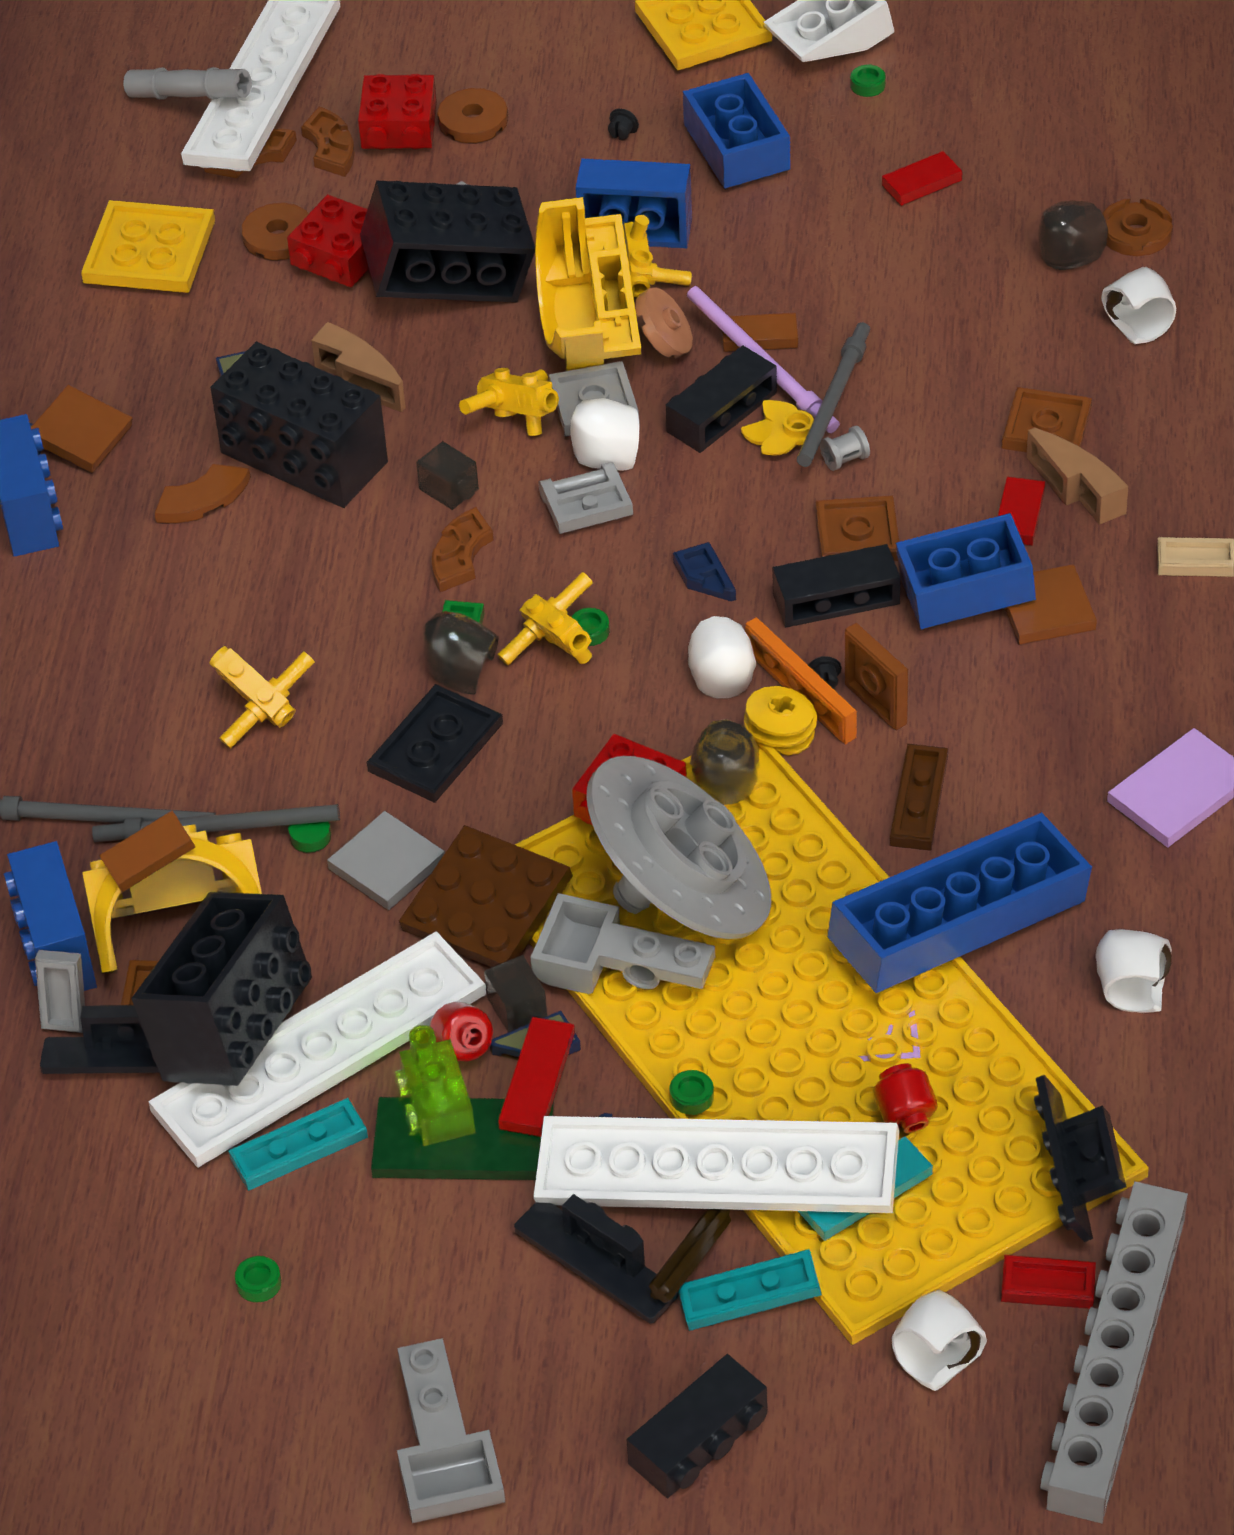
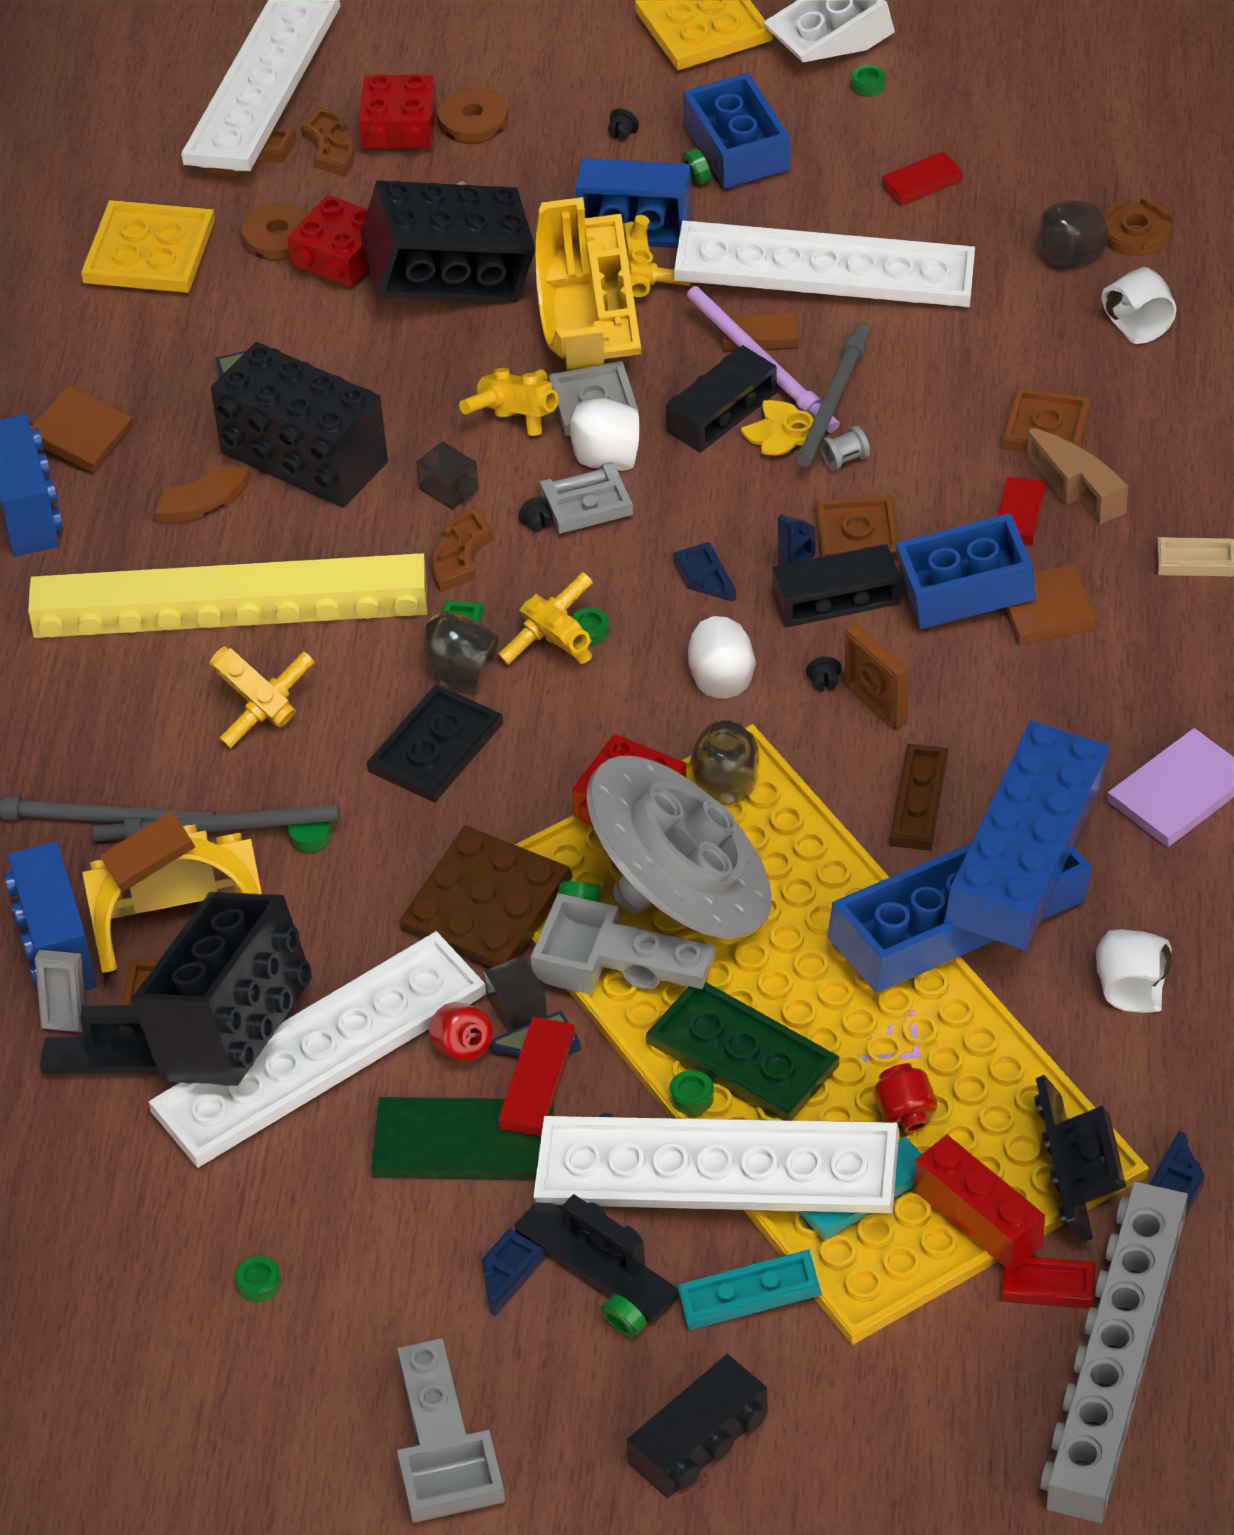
(187, 83): light grey piece -> none
(228, 595): none -> light yellow brick
(298, 1144): teal tile -> none
(359, 363): medium nougat slope -> none
(386, 860): light grey tile -> none
(434, 1088): clear neon green brick -> none
(509, 1267): none -> dark blue tile
(535, 513): none -> black piece
(581, 890): none -> green tile
(623, 1316): none -> green tile
(665, 323): nougat plate -> none
(689, 1254): dark brown axle -> none
(698, 166): none -> green tile
(743, 1050): none -> dark green tile
(781, 719): yellow piece -> none
(794, 673): orange tile -> none
(795, 540): none -> dark blue tile
(825, 263): none -> white plate
(937, 1339): white piece -> none
(979, 1203): none -> red brick
(1027, 835): none -> blue brick
(1180, 1171): none -> dark blue tile

